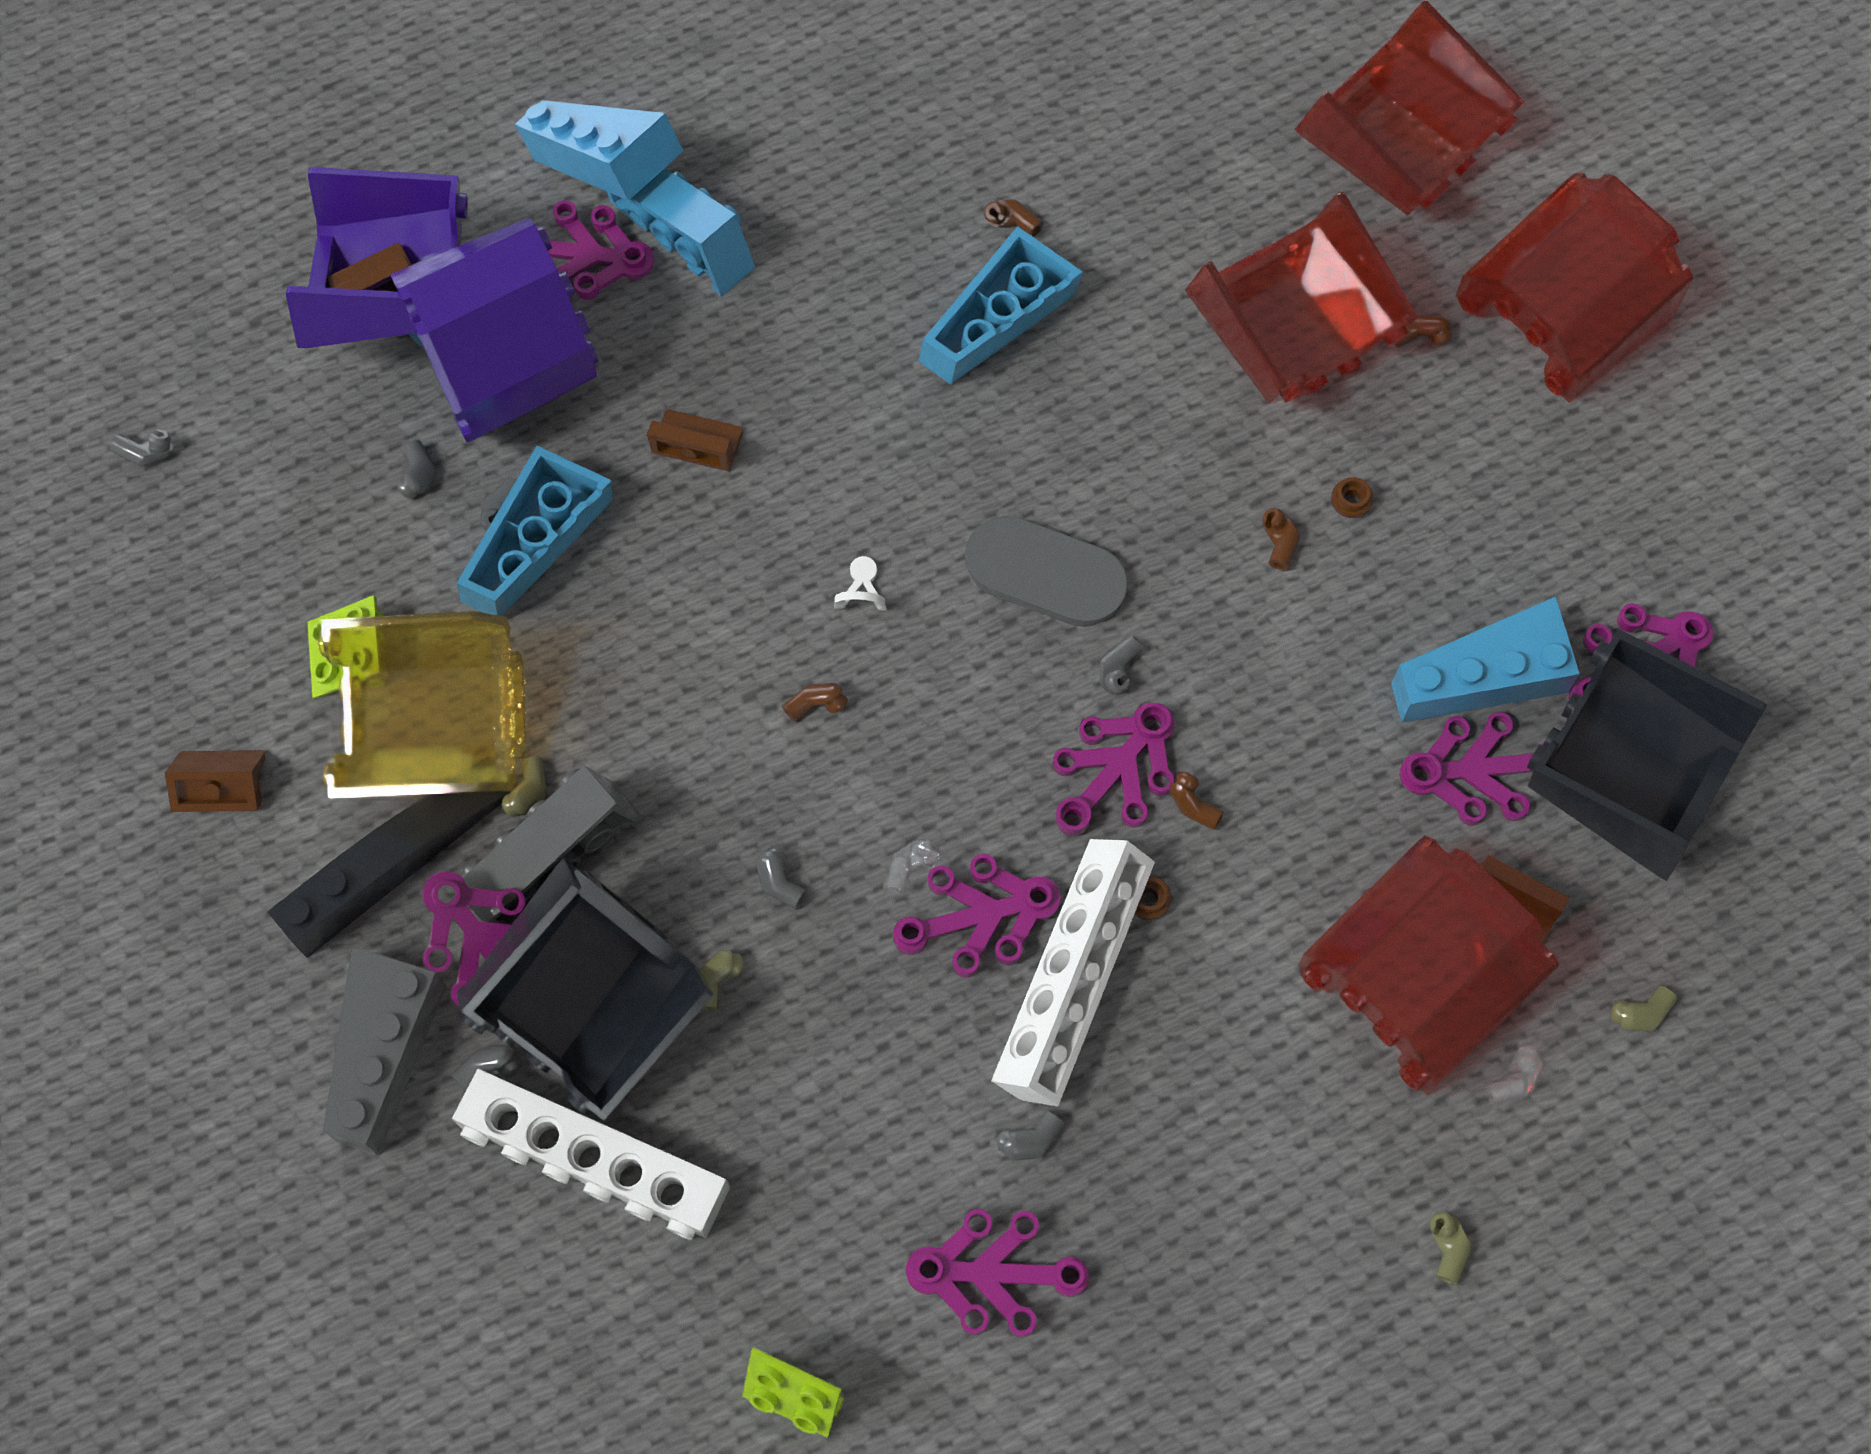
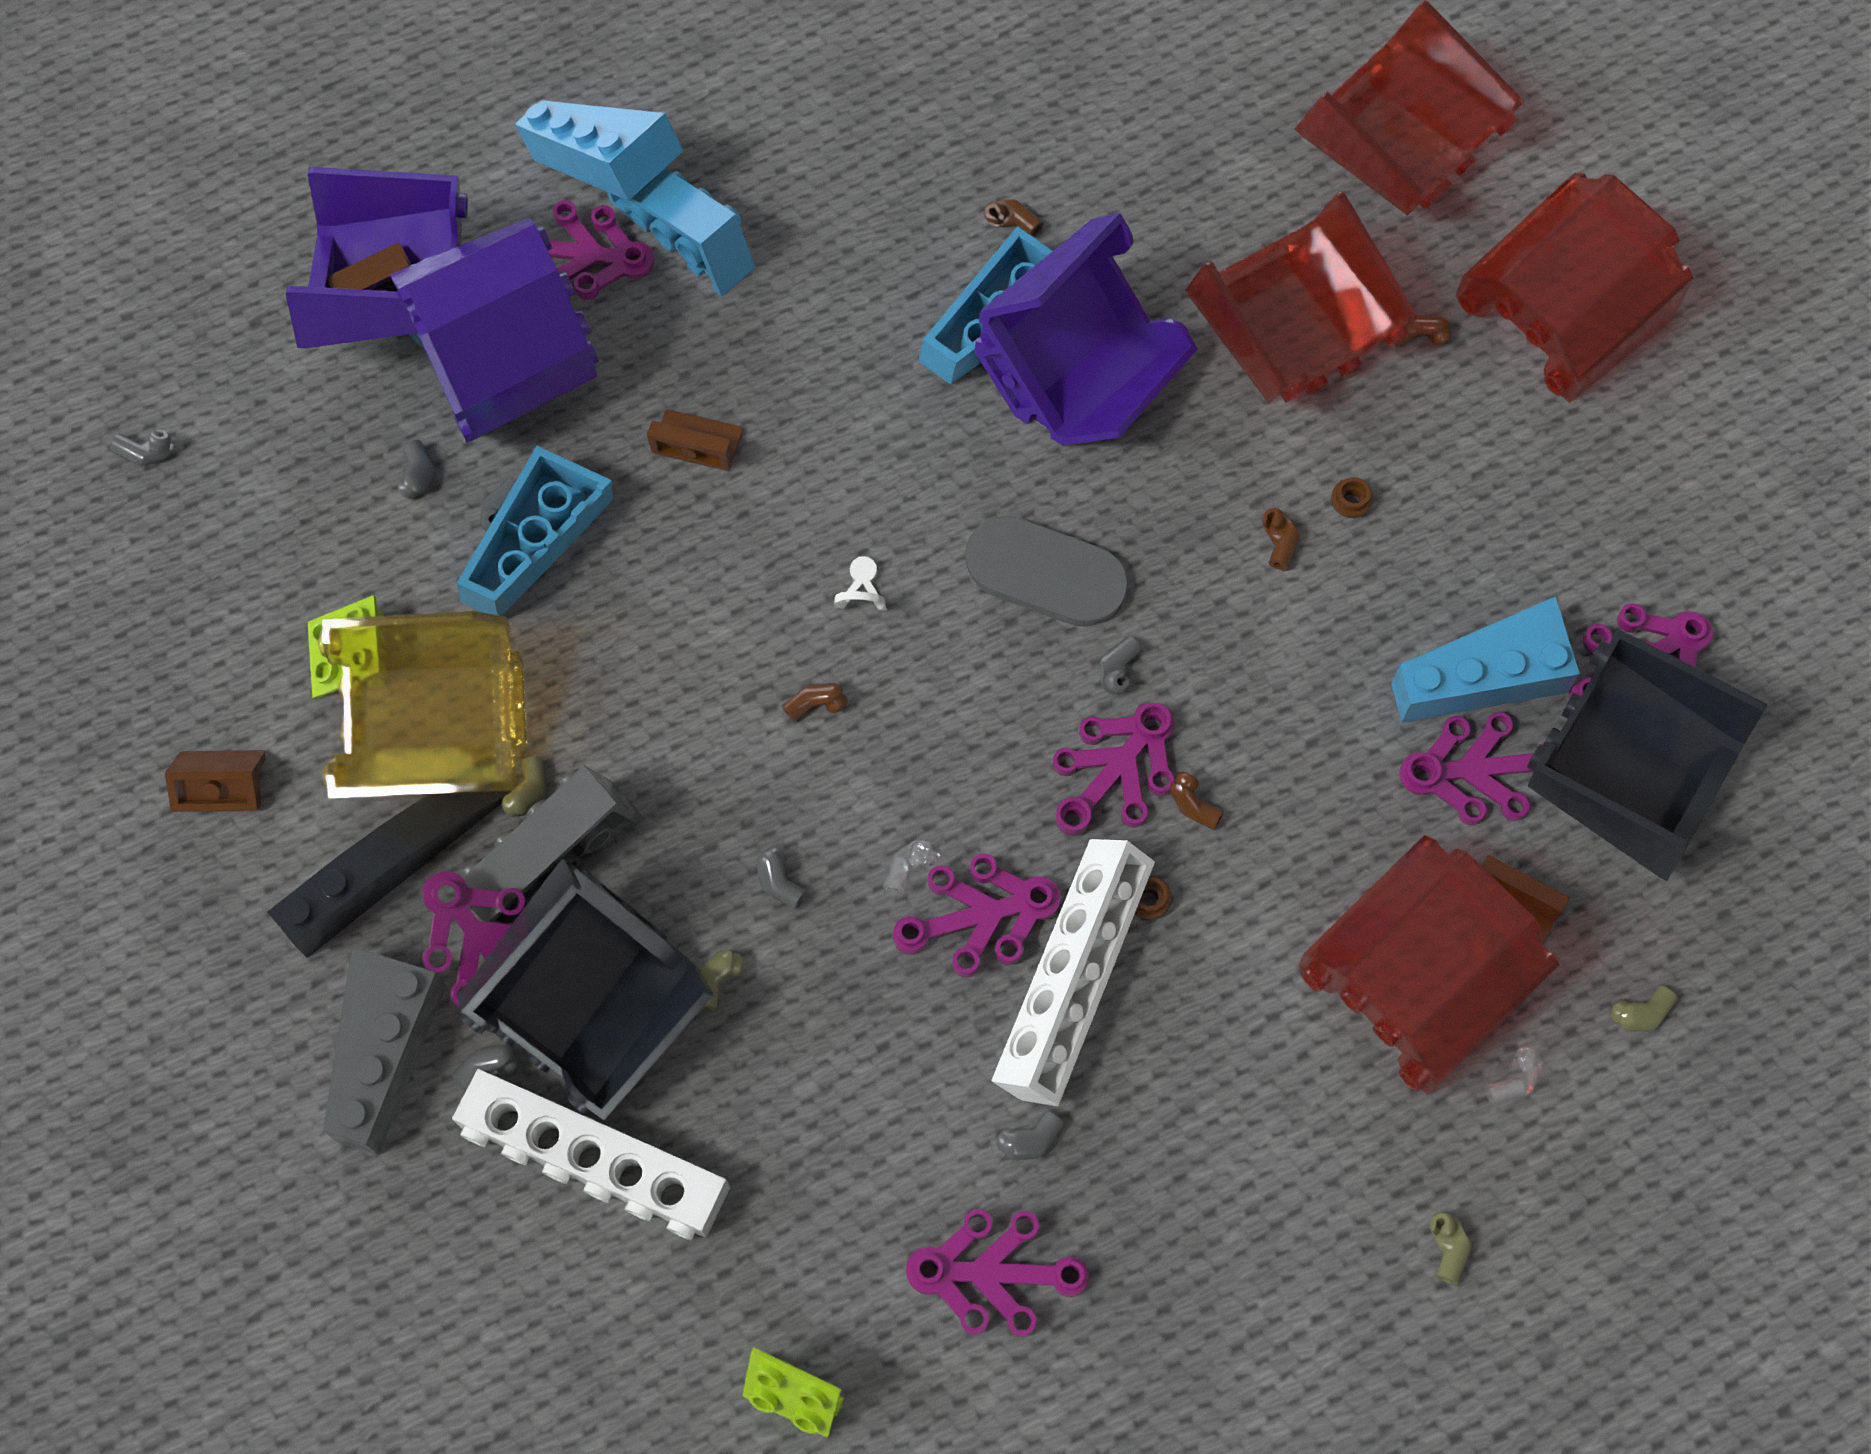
(1076, 341): none -> dark purple windscreen

